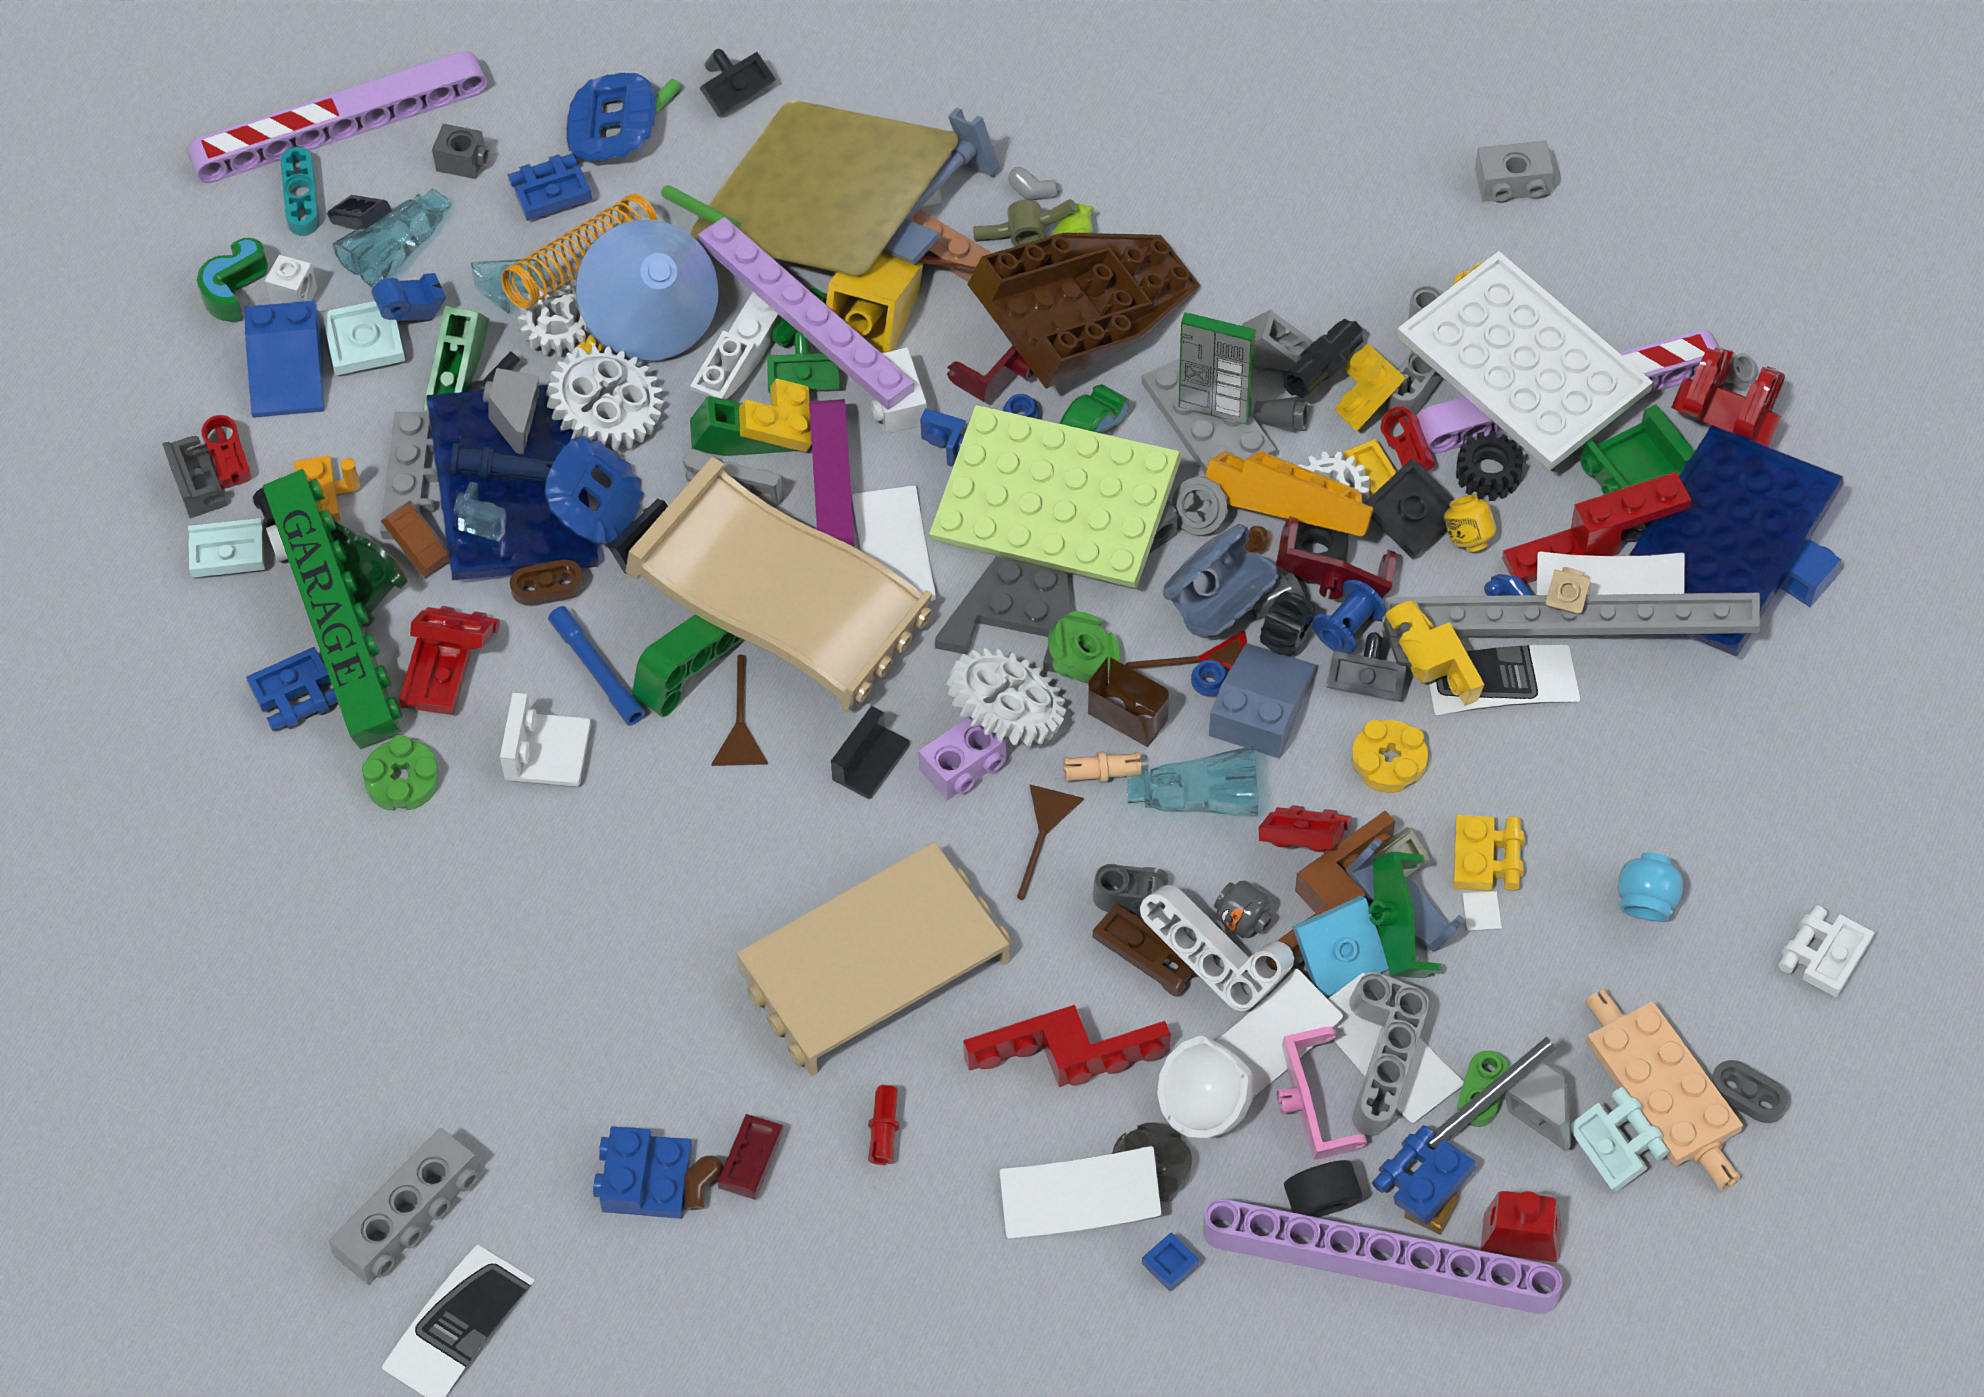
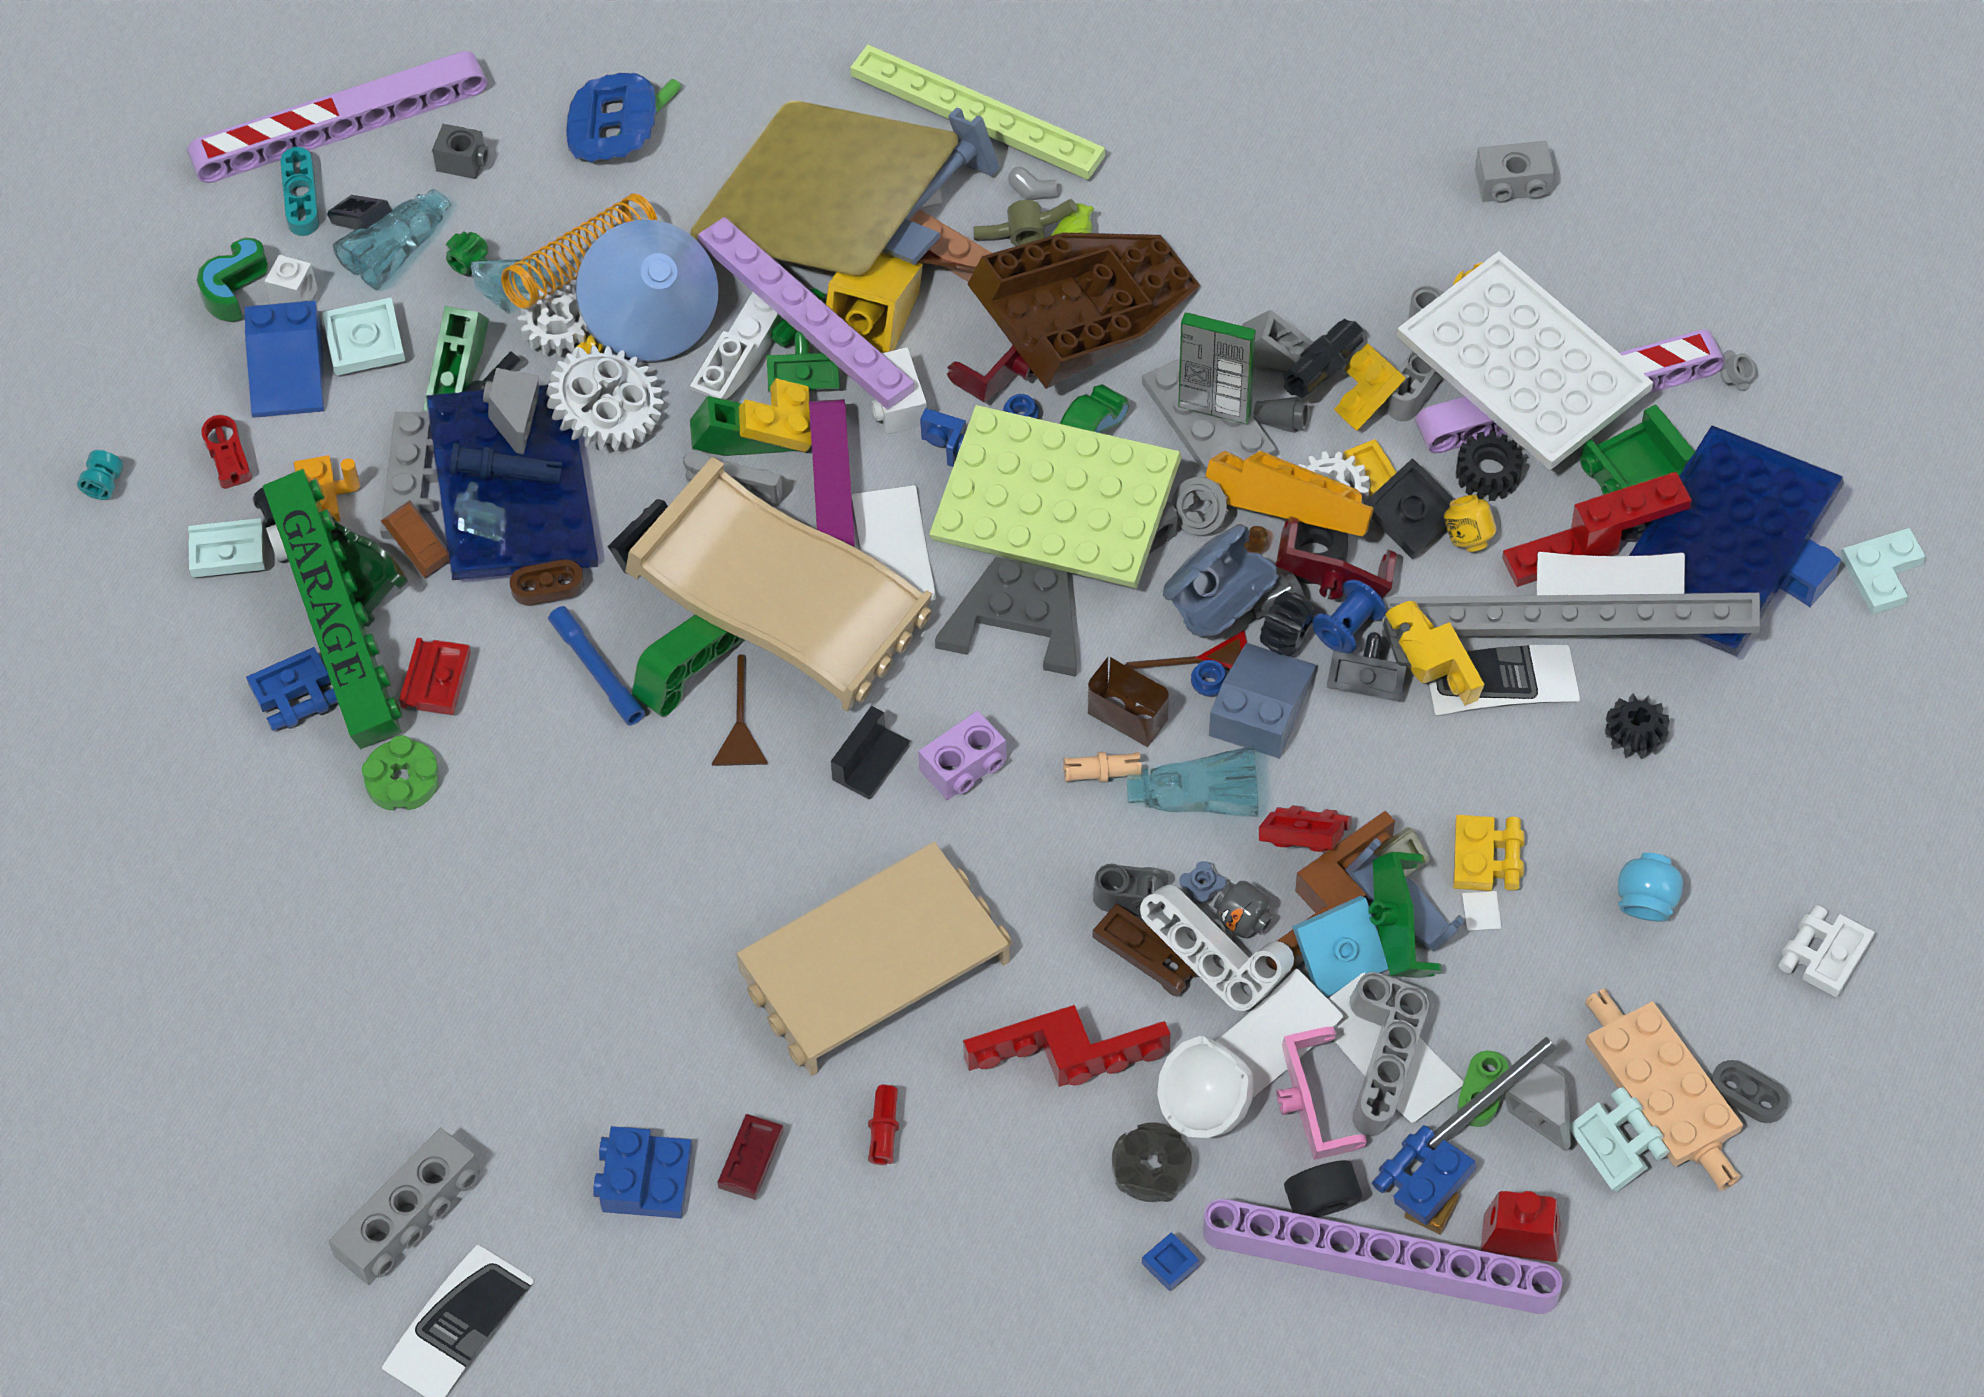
(100, 474): none -> teal wheel
(194, 476): dark grey hinge -> none
(409, 298): blue leg -> none
(449, 626): red plate -> none
(464, 250): none -> green gear
(543, 746): white bracket -> none
(549, 194): blue plate -> none
(573, 473): blue piece -> none
(695, 206): bright green bar -> none
(697, 1178): reddish brown arm -> none
(736, 81): black plate -> none
(1001, 120): none -> yellowish green plate
(1006, 697): white gear -> none
(1050, 810): reddish brown piece -> none
(1068, 655): bright green plate -> none
(1080, 1194): white sticker -> none
(1202, 892): none -> sand blue plate
(1393, 736): yellow plate -> none
(1411, 442): red piece -> none
(1506, 586): blue arm -> none
(1568, 590): tan bracket -> none
(1637, 726): none -> black gear
(1711, 403): red piece -> none
(1875, 566): none -> light aqua plate

